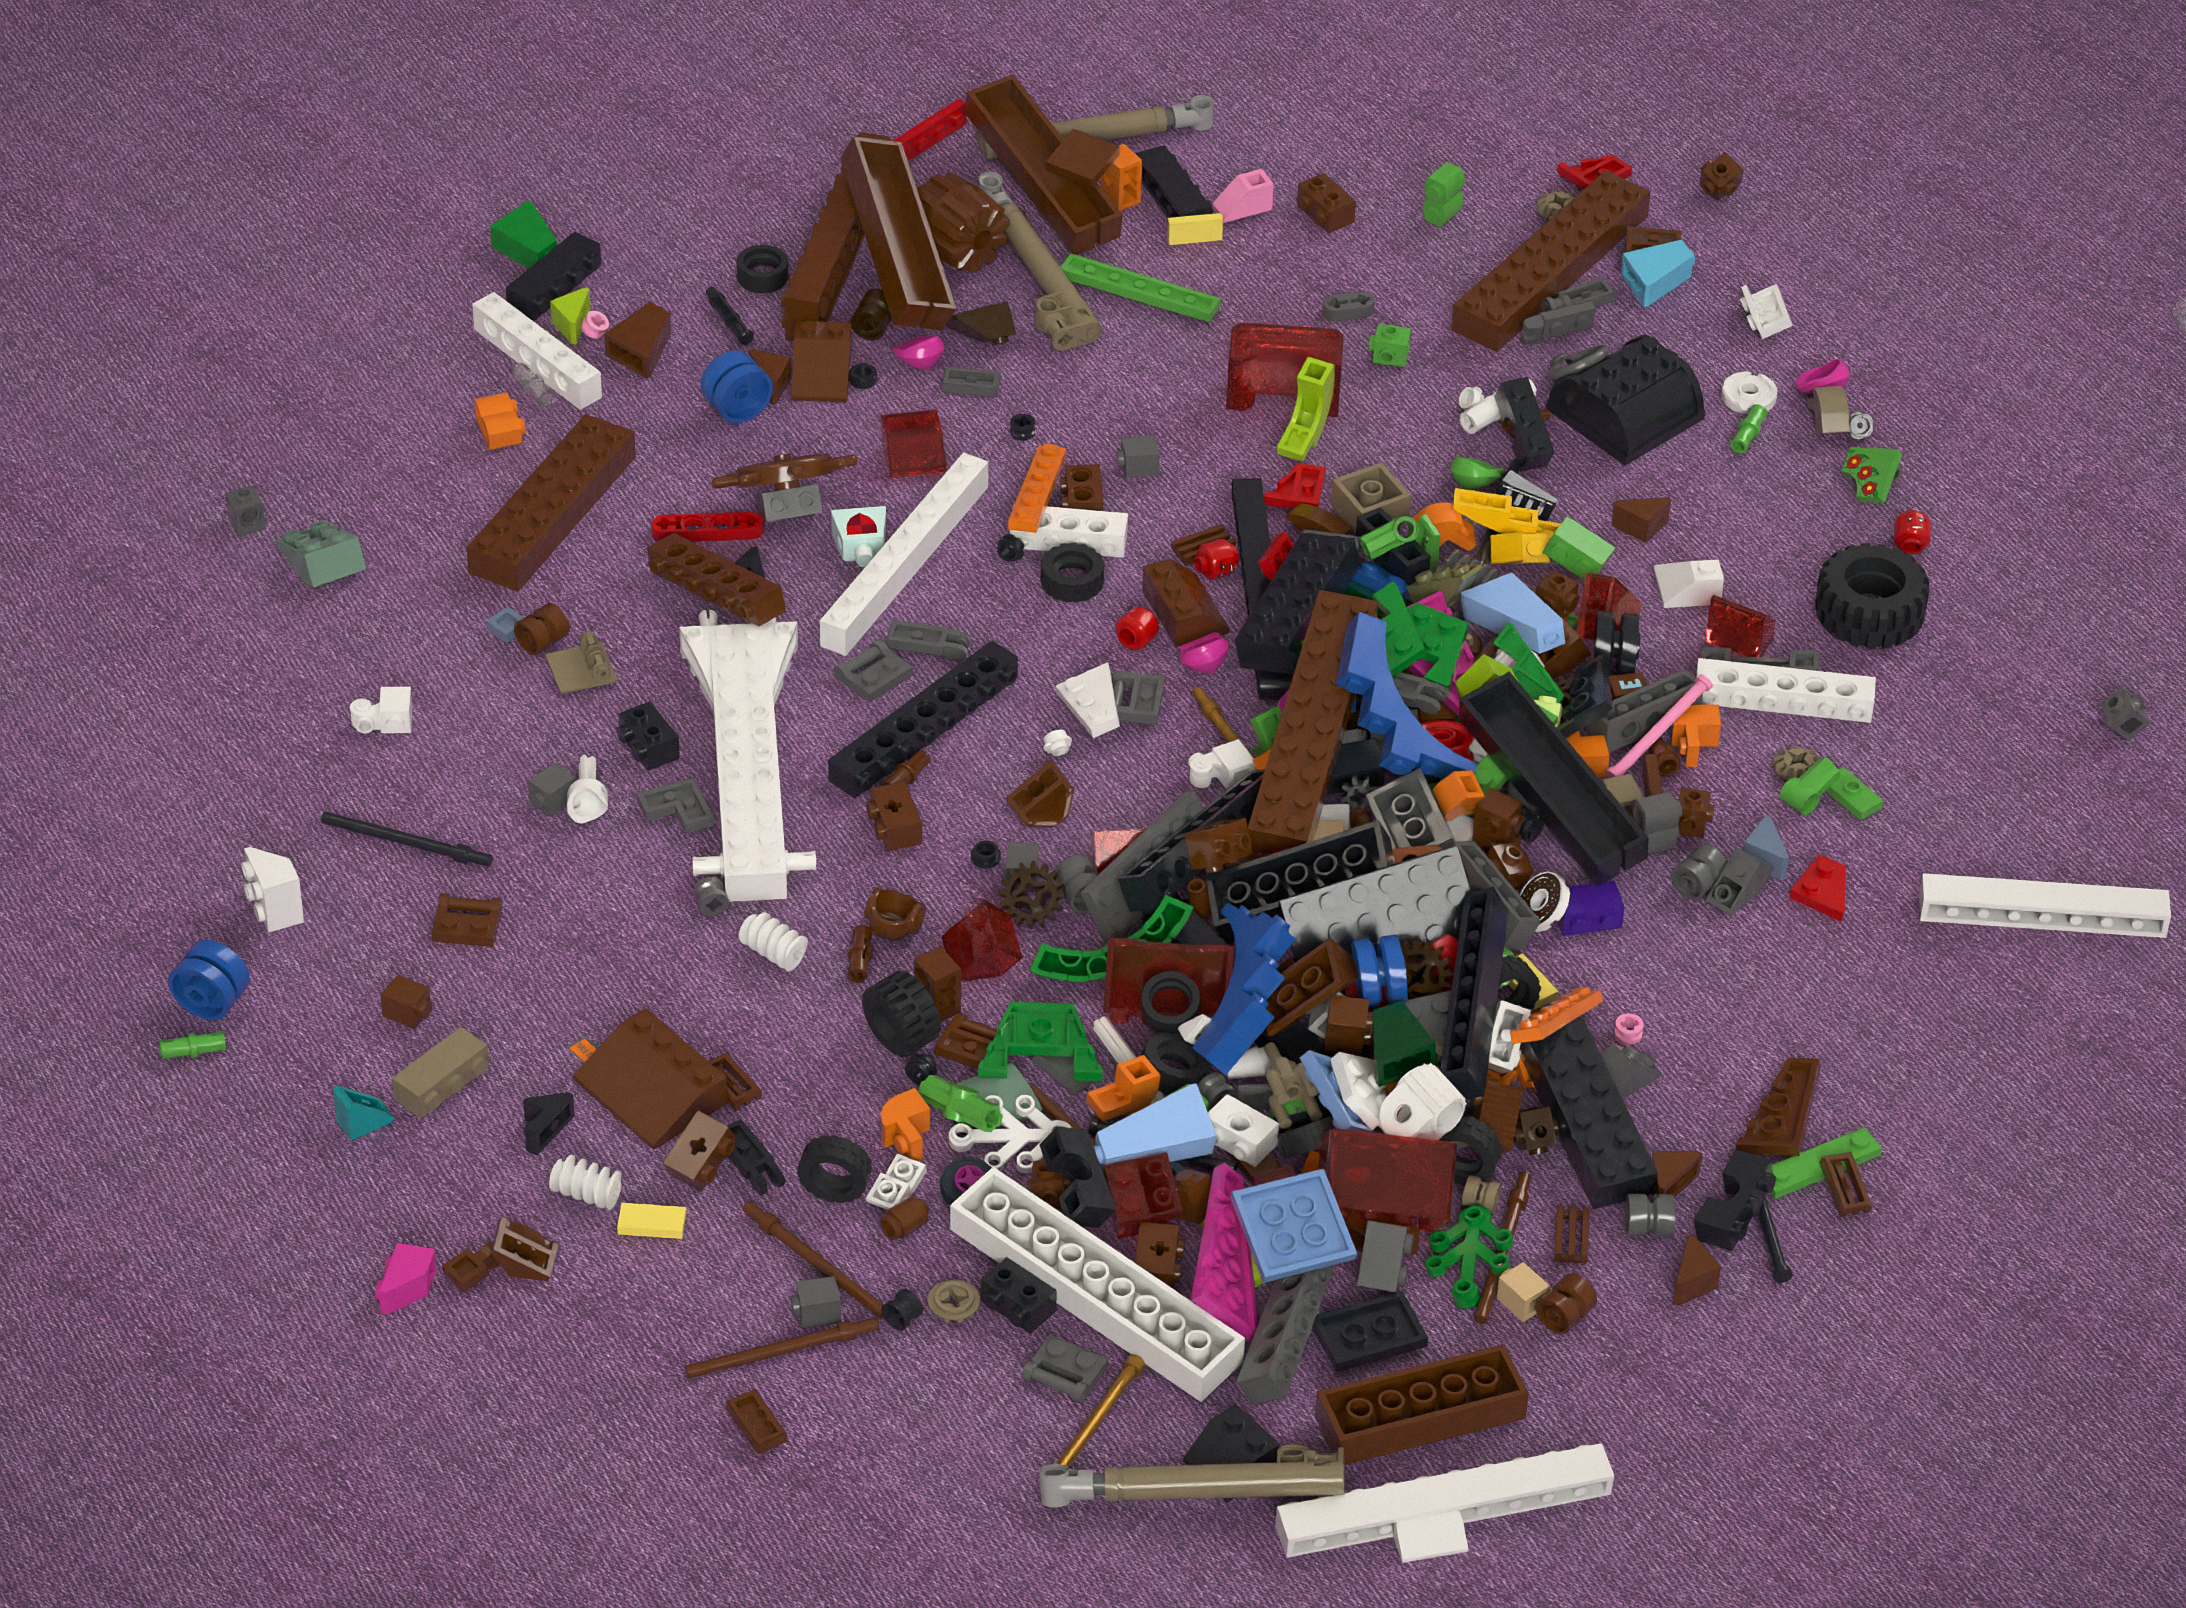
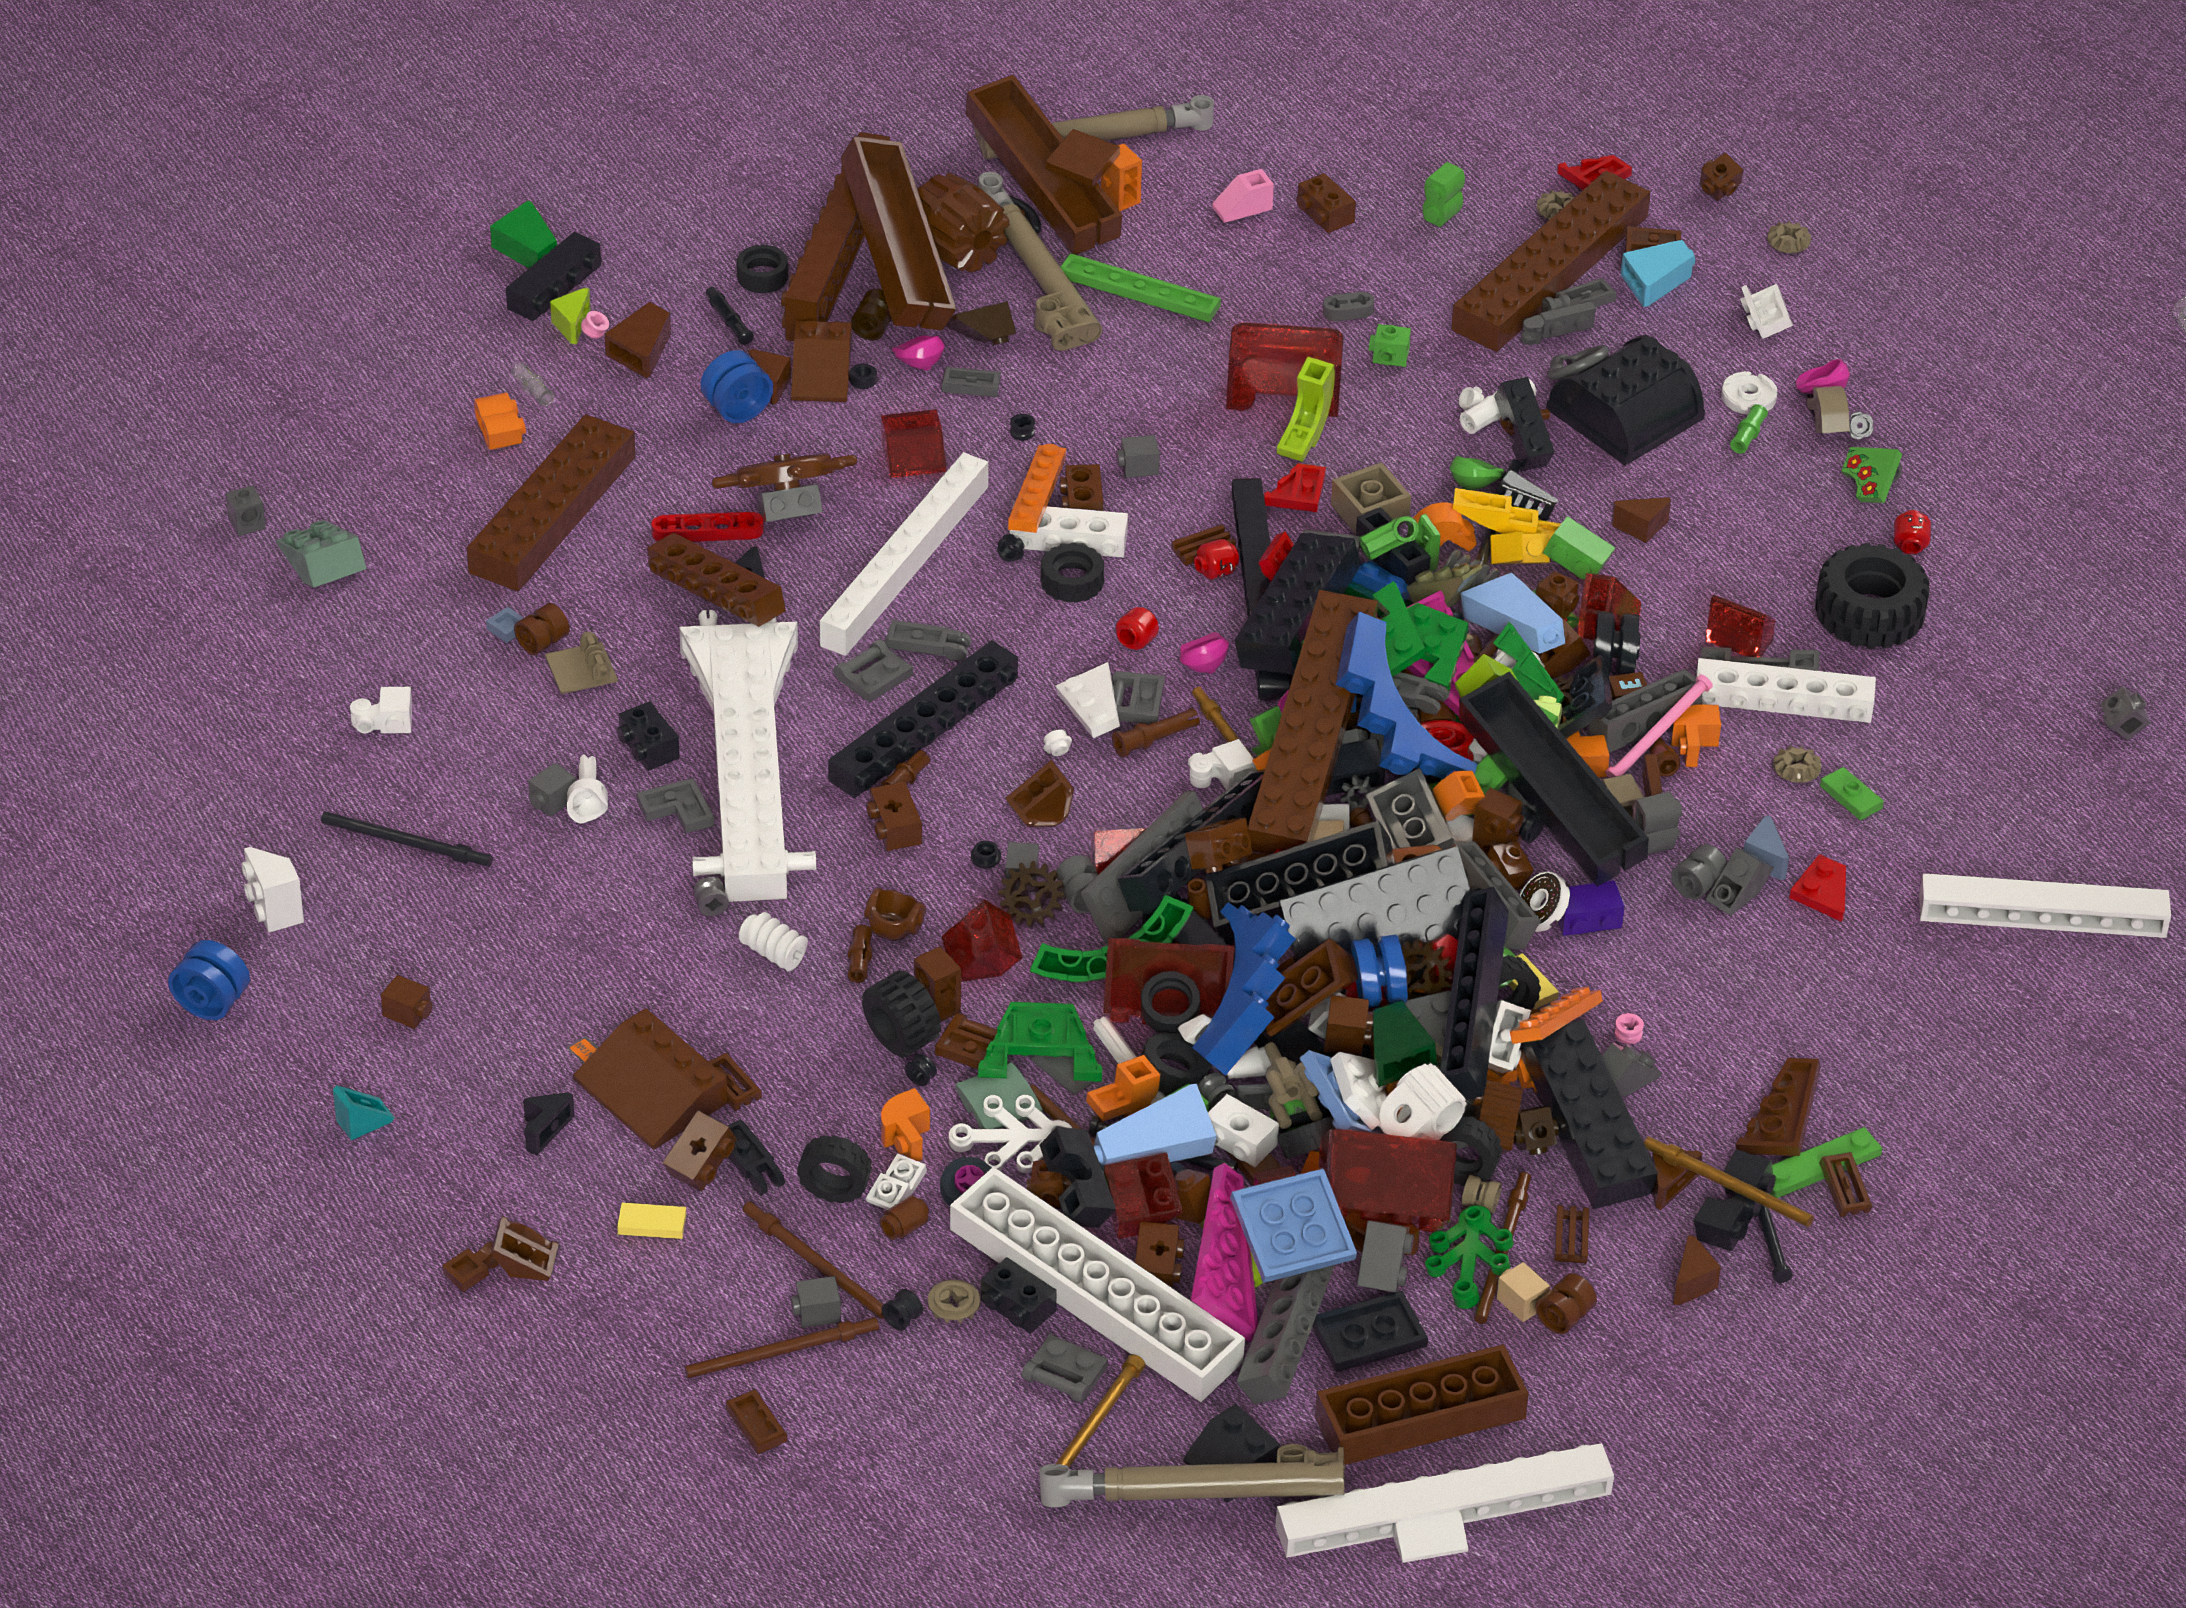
(192, 1045): bright green pin -> none
(407, 1277): dark pink slope -> none
(440, 1072): dark tan brick -> none
(463, 927): reddish brown plate -> none
(538, 349): white brick -> none
(586, 1183): white piece -> none
(859, 532): light aqua torso -> none
(933, 129): red plate -> none
(960, 1103): bright green piece -> none
(1030, 213): none -> black piece
(1143, 735): none -> reddish brown pin
(1171, 184): black brick -> none
(1181, 602): reddish brown slope -> none
(1195, 229): light yellow tile -> none
(1312, 517): reddish brown slope -> none
(1650, 1214): dark grey wheel -> none
(1675, 1156): none -> pearl gold bar
(1689, 582): white slope -> none
(1695, 812): reddish brown brick -> none
(1789, 244): none -> dark tan gear
(1805, 792): bright green piece -> none

